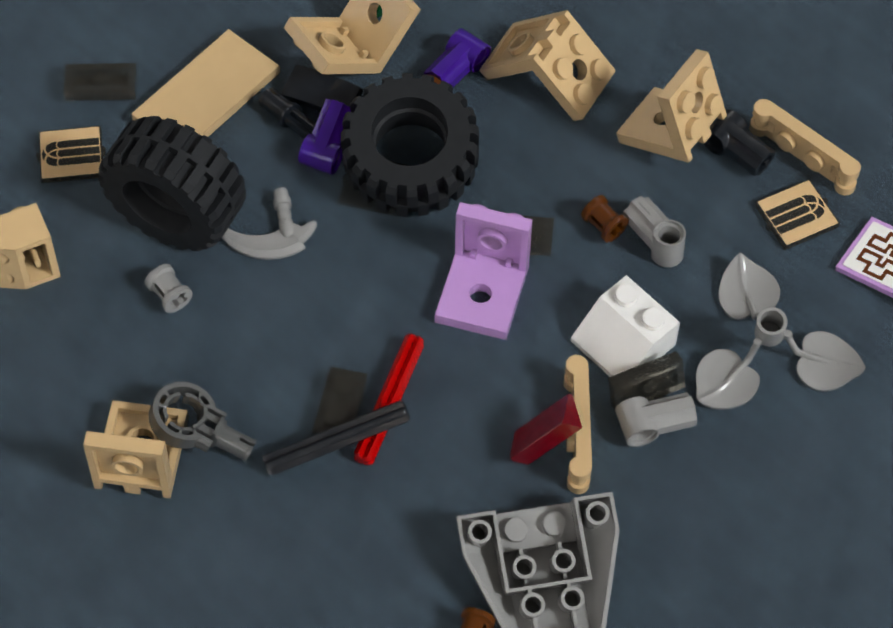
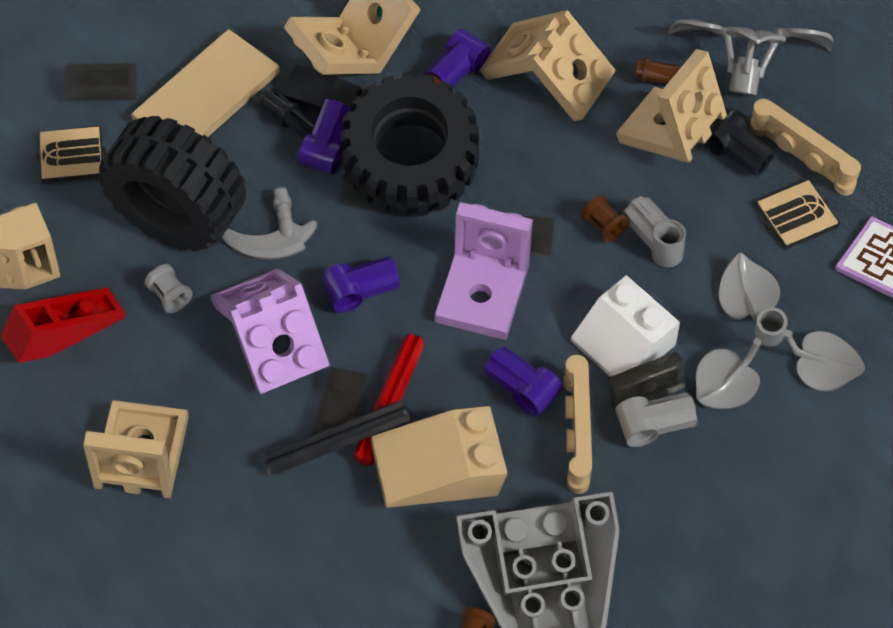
(56, 323): none -> red slope
(210, 425): dark grey pin -> none
(261, 312): none -> lavender bracket
(350, 286): none -> dark purple piece
(440, 459): none -> tan slope
(530, 387): none -> dark purple piece
(545, 431): dark red slope -> none
(654, 71): none -> reddish brown pin
(746, 71): none -> light grey plant

